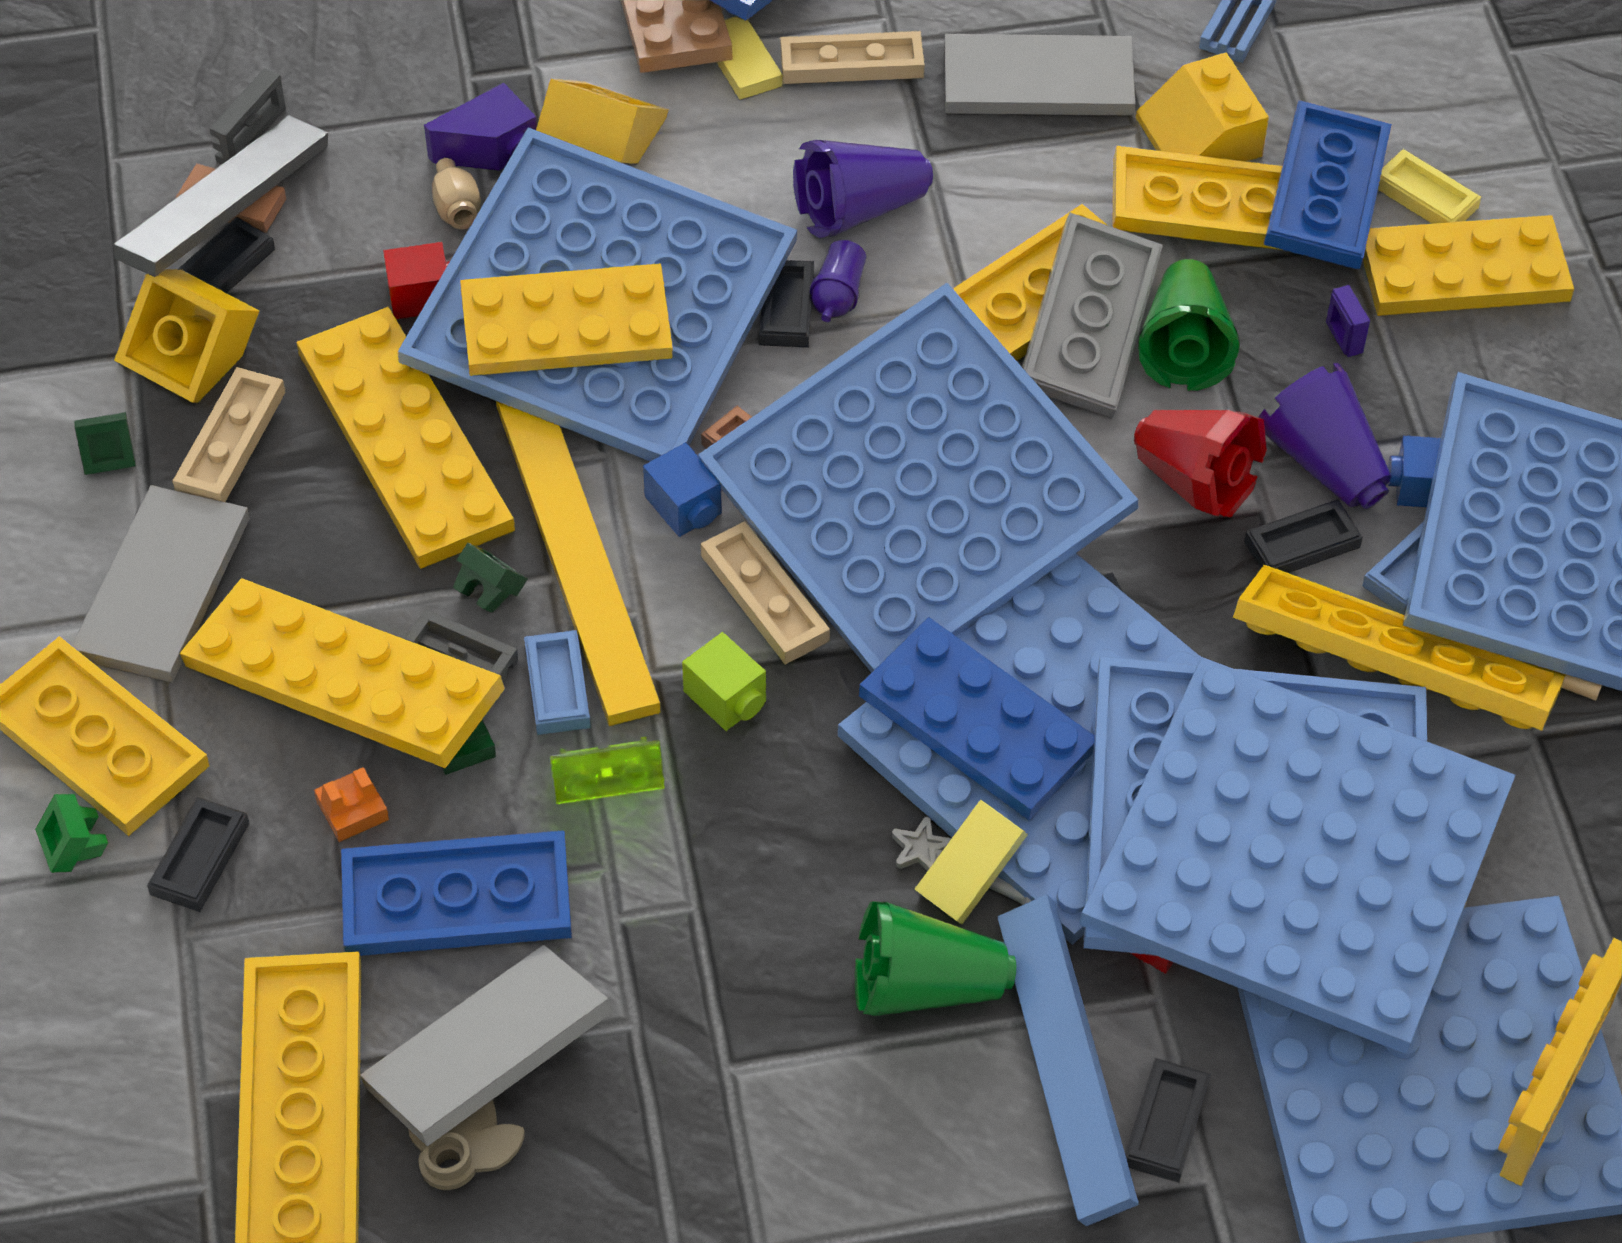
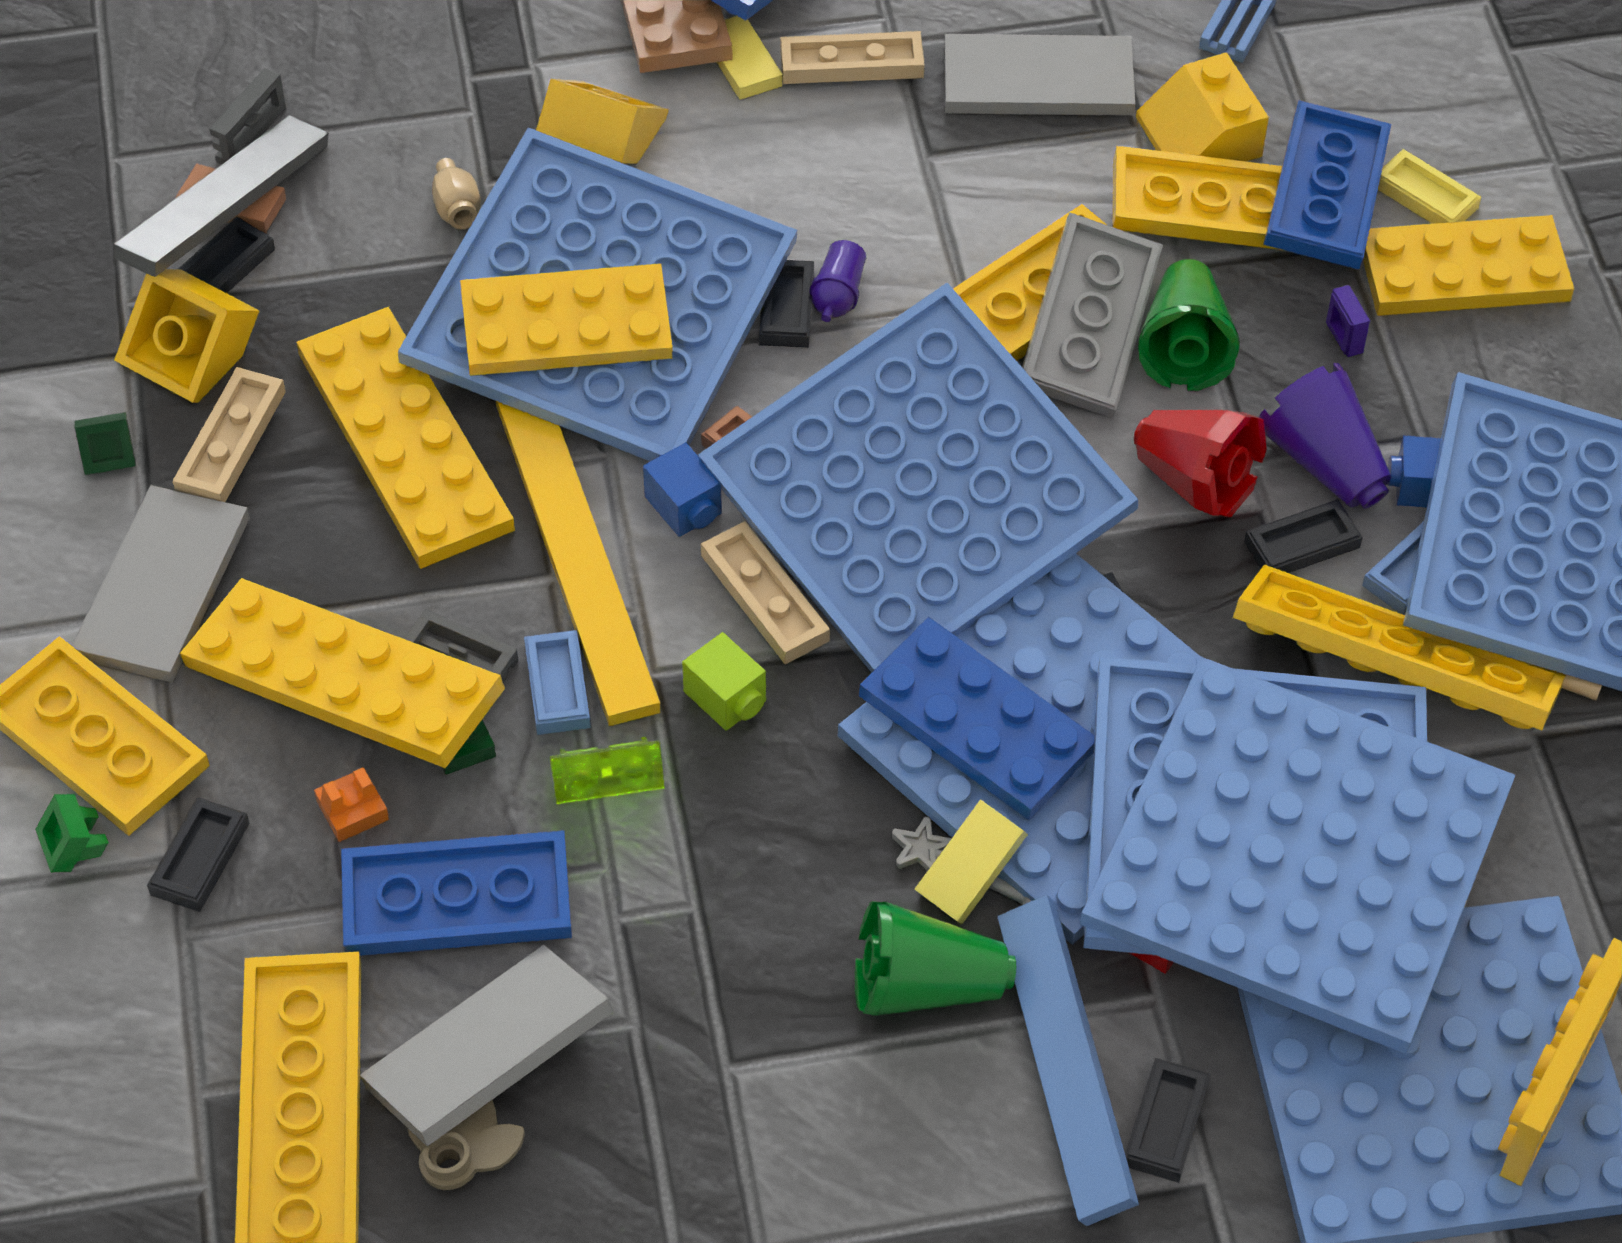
(413, 276): red brick -> none
(481, 130): dark purple slope -> none
(495, 575): dark green tile -> none
(855, 183): dark purple cone -> none

